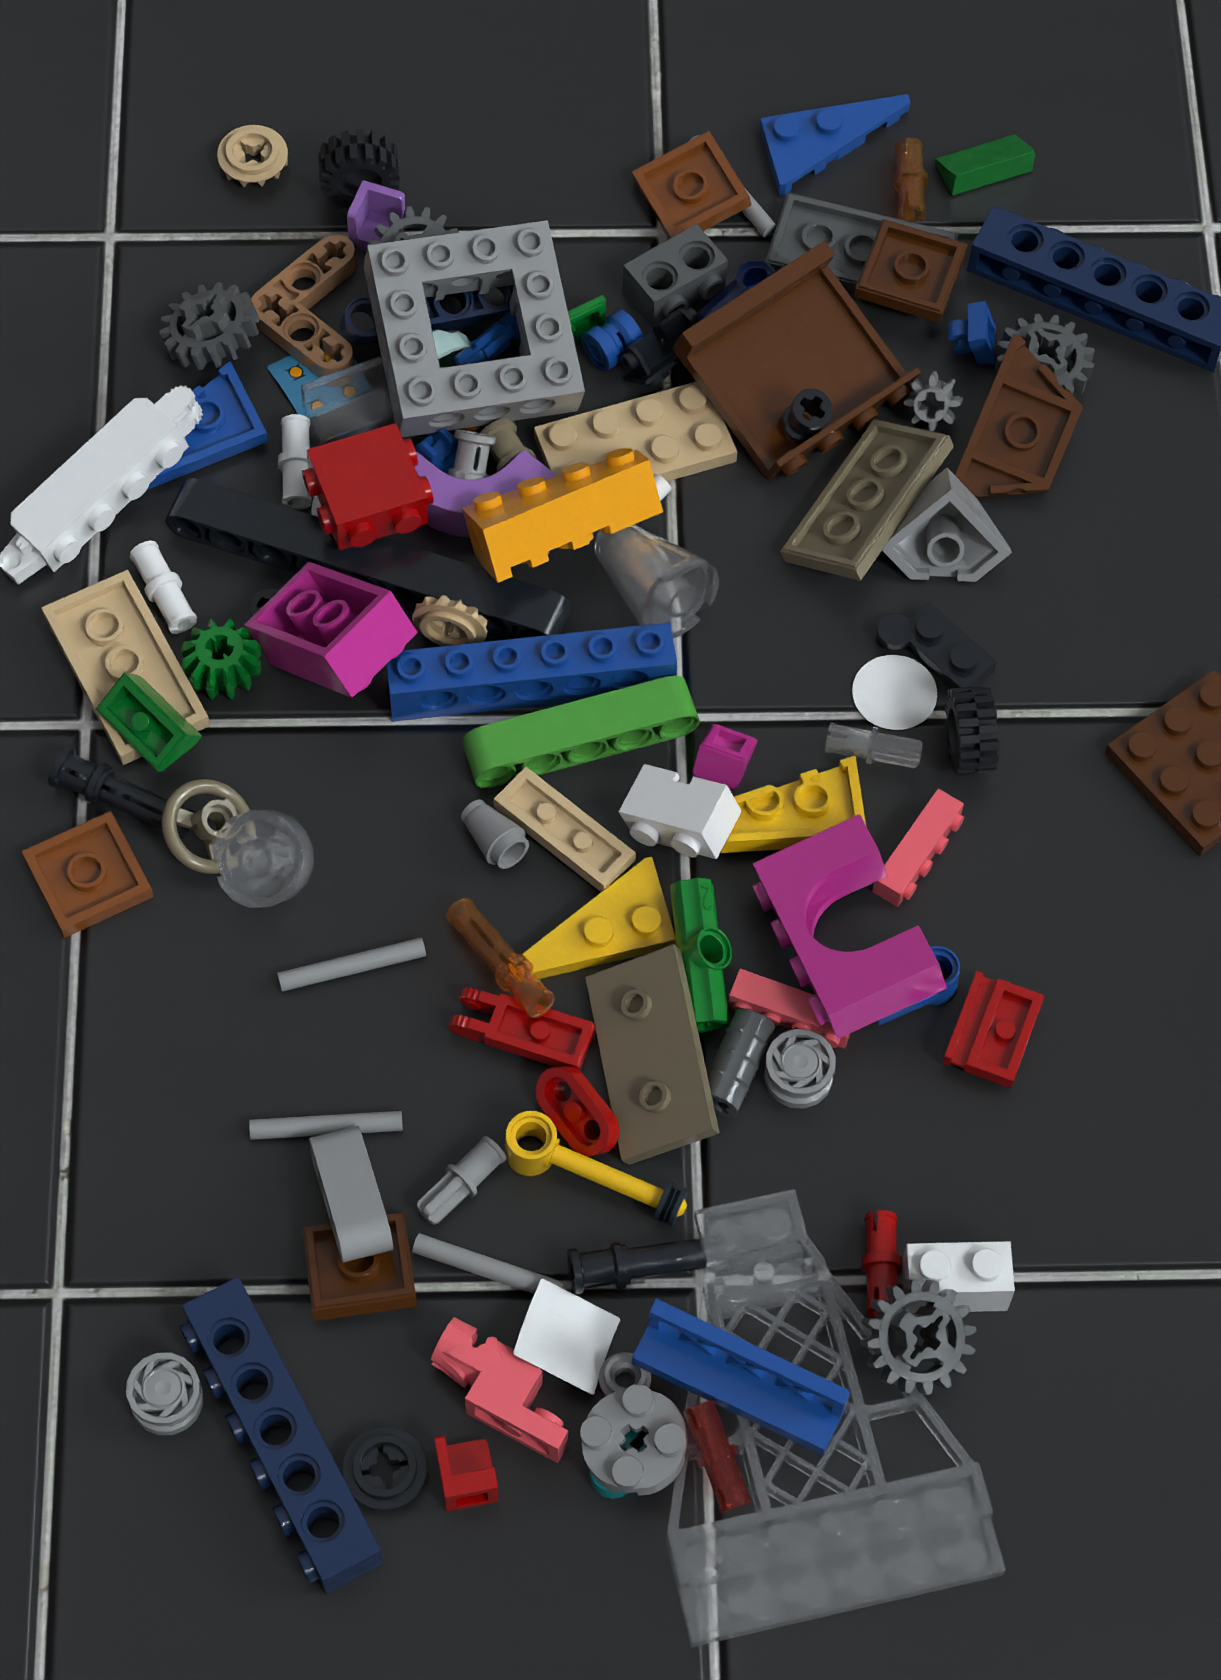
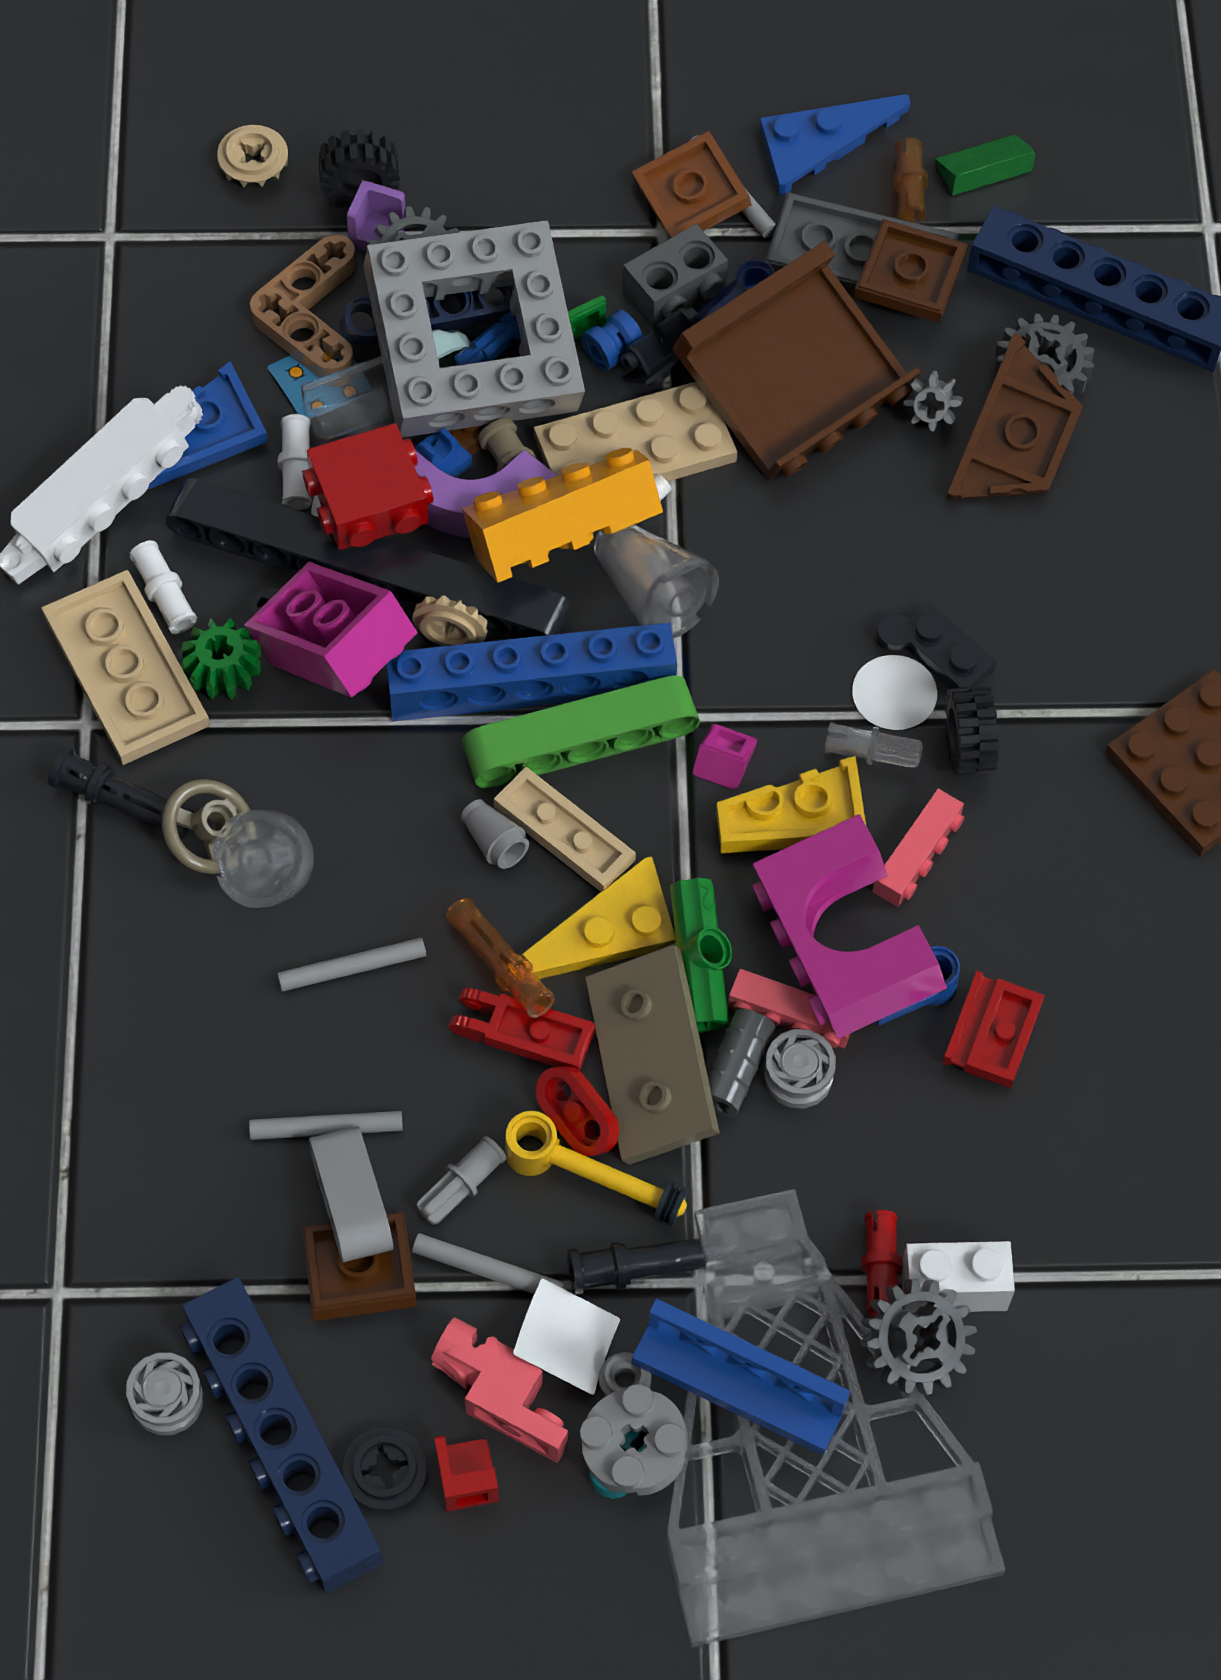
(87, 874): dark orange tile -> none
(147, 721): green slope -> none
(205, 326): dark grey gear -> none
(471, 455): light grey bush -> none
(679, 815): white brick -> none
(717, 1456): clear red pin -> none
(813, 402): black bush -> none
(867, 499): dark tan plate -> none
(946, 534): light grey slope -> none
(975, 335): blue tile -> none

